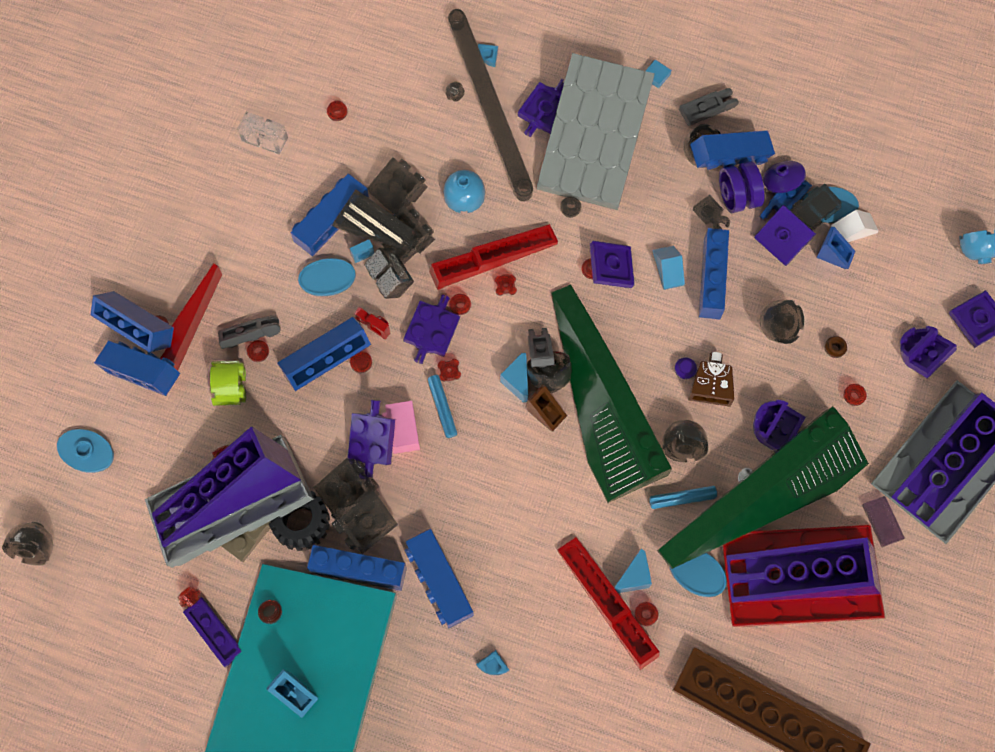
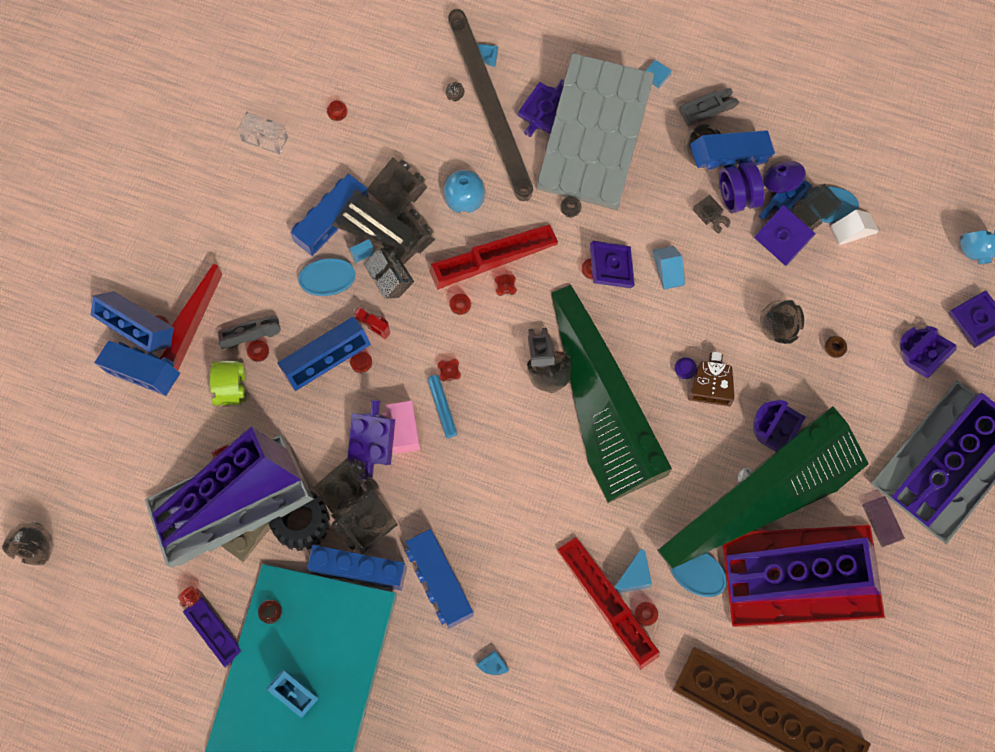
(85, 451): dark azure piece -> none
(431, 329): dark purple plate -> none
(515, 377): dark azure slope -> none
(545, 408): reddish brown slope -> none
(683, 497): dark azure axle -> none
(685, 440): clear smoke cylinder -> none
(714, 274): blue brick -> none
(836, 249): blue slope -> none
(859, 390): clear red plate -> none

